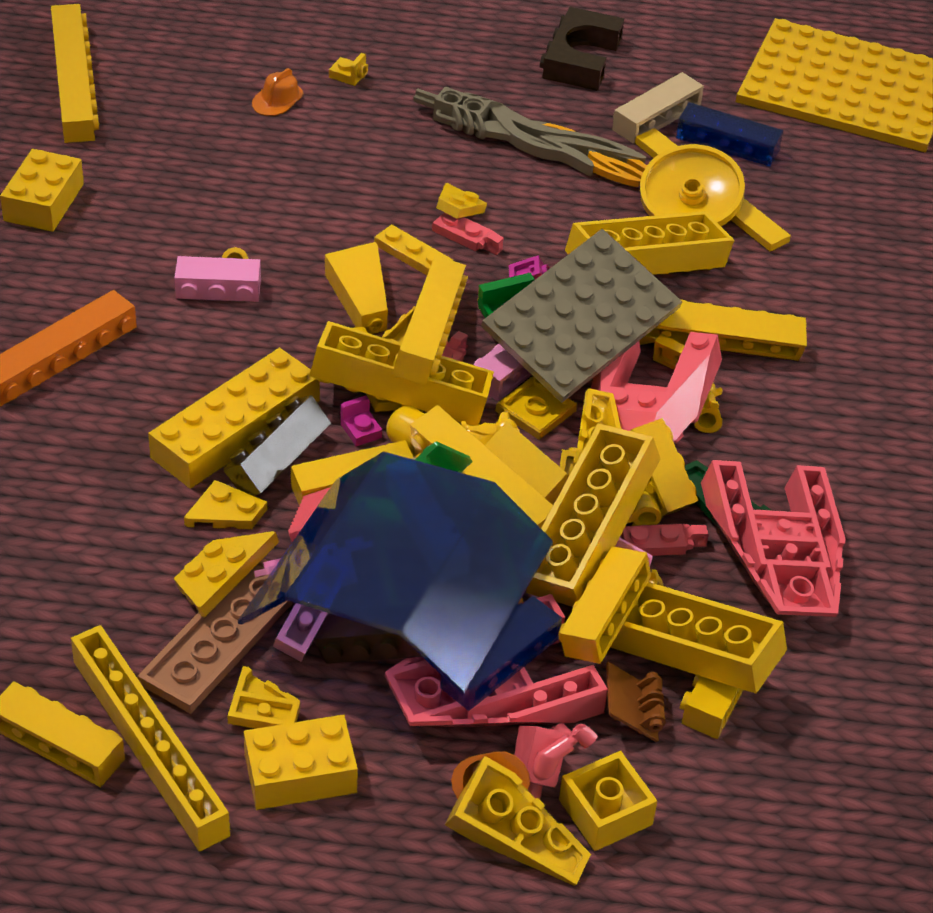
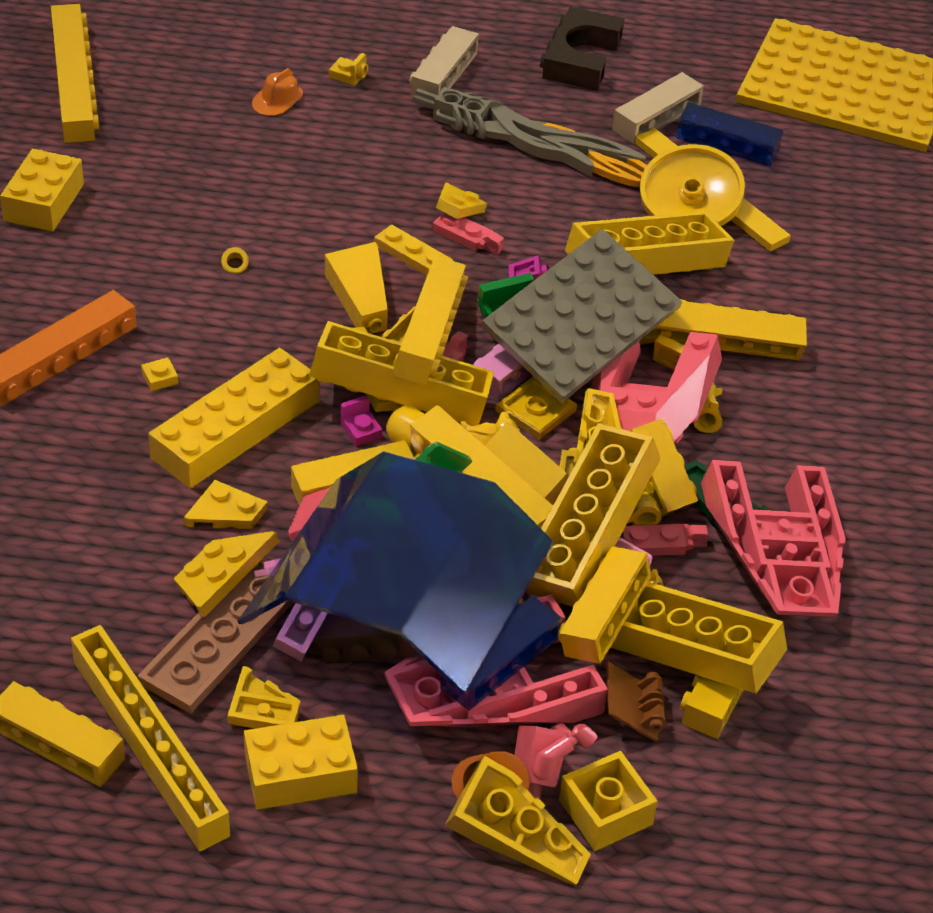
(159, 374): none -> yellow plate
(218, 279): bright pink brick -> none
(277, 445): brick -> none
(445, 61): none -> tan brick

